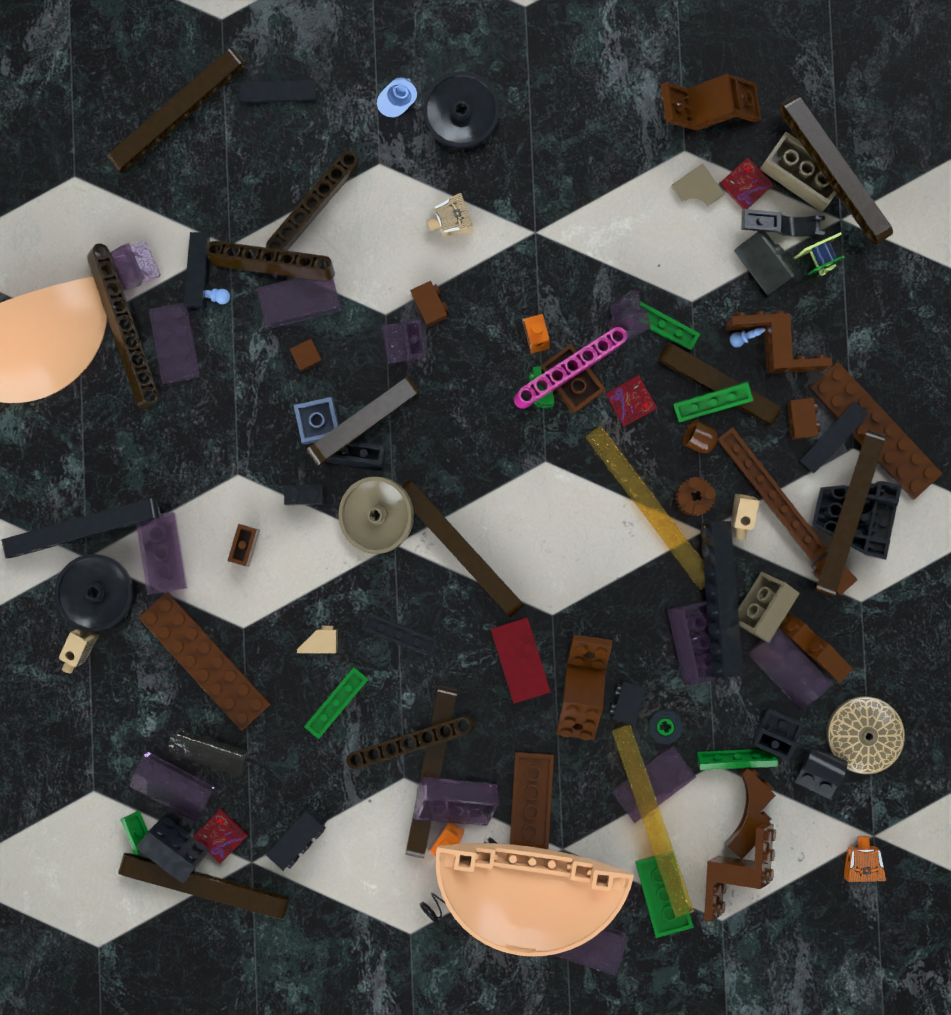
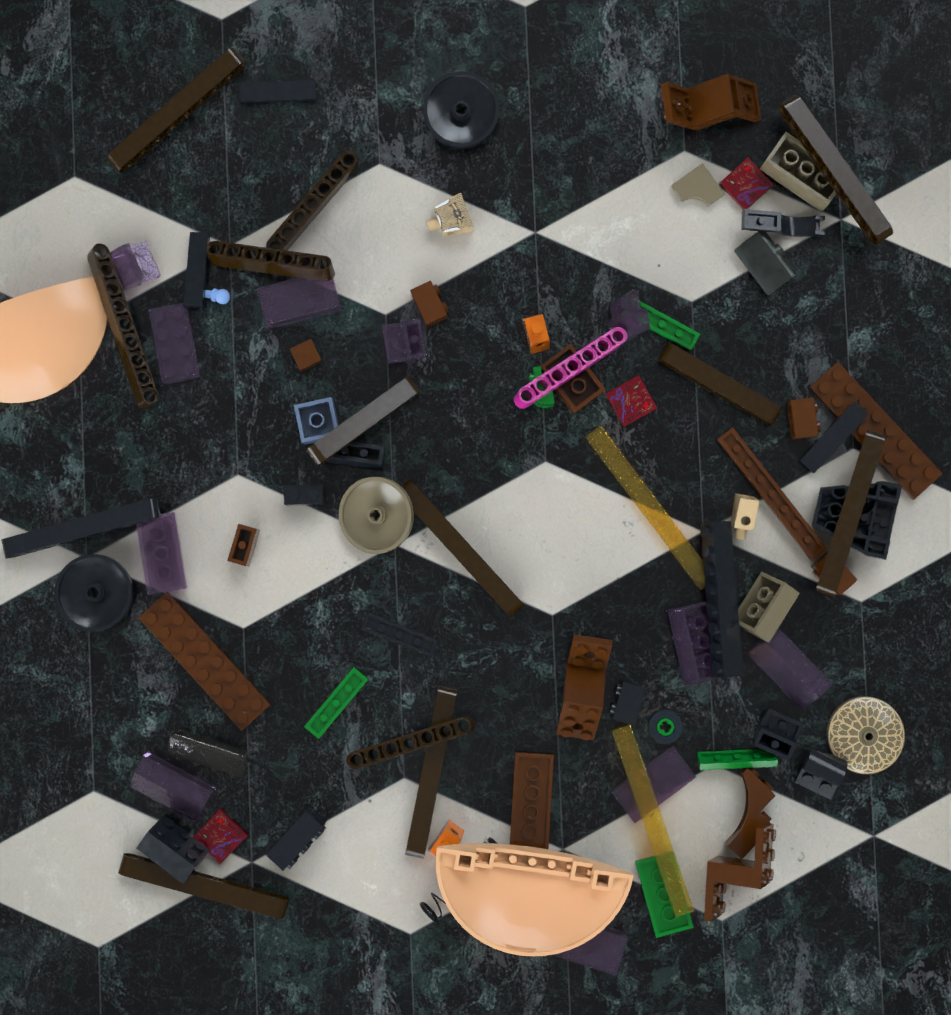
(77, 649): tan torso -> none
(134, 829): green plate -> none
(321, 641): tan slope -> none
(396, 97): light blue piece -> none
(455, 801): clear purple slope -> none
(520, 660): dark red brick -> none
(703, 438): reddish brown helmet -> none
(705, 493): reddish brown brick -> none
(713, 401): green plate -> none
(738, 339): light blue bar -> none
(778, 342): reddish brown bracket -> none
(815, 647): reddish brown arch -> none
(822, 255): piece -> none
(864, 862): orange torso -> none

